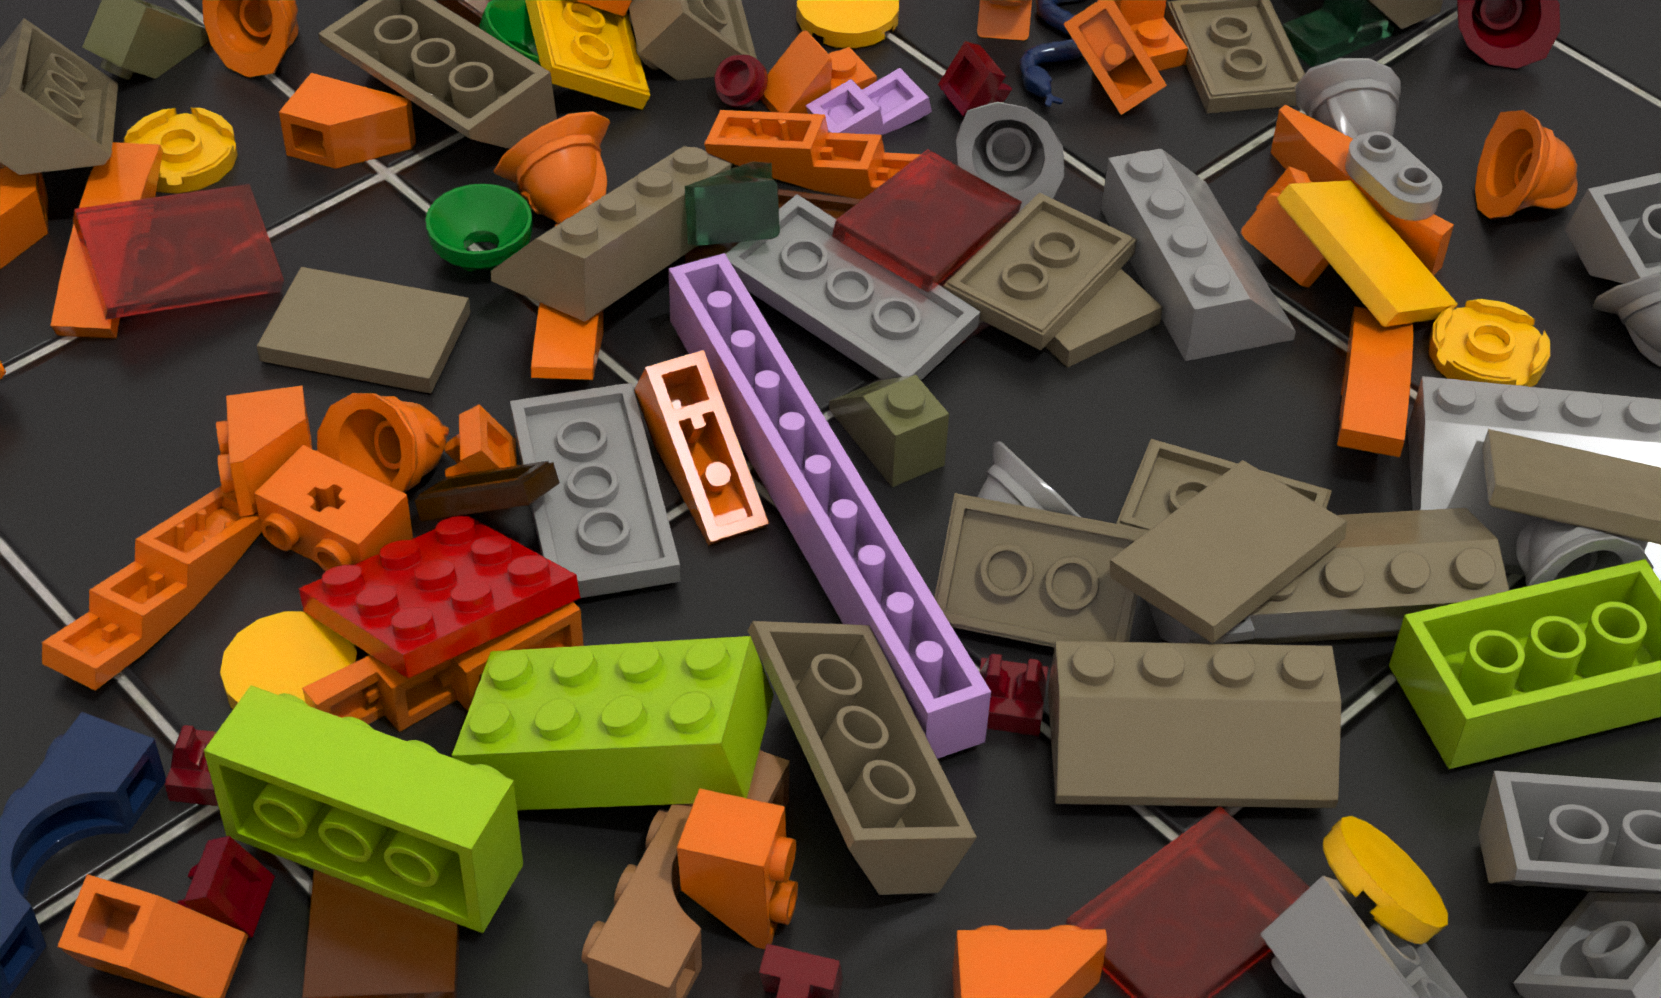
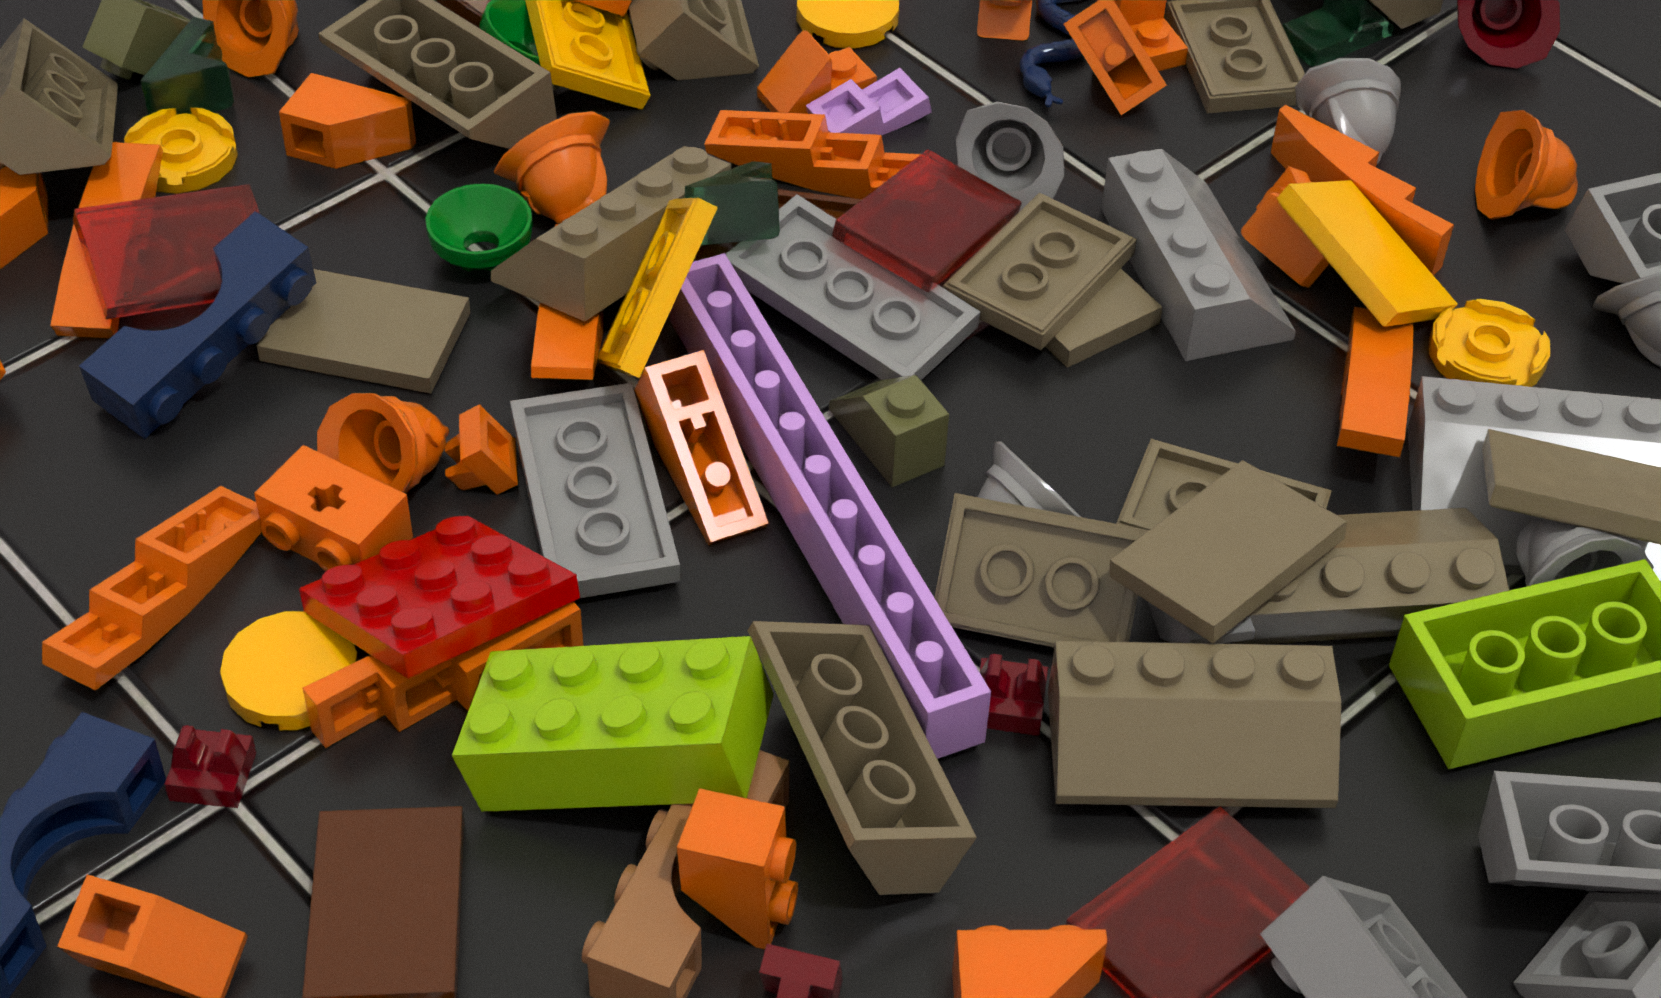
(151, 374): none -> dark blue arch
(189, 73): none -> slope
(228, 885): dark red tile -> none
(258, 439): orange slope -> none
(367, 807): lime brick -> none
(487, 490): dark brown tile -> none
(656, 285): none -> yellow tile
(740, 81): dark red plate -> none
(973, 79): dark red tile -> none
(1375, 864): yellow tile -> none
(1393, 176): light grey plate -> none

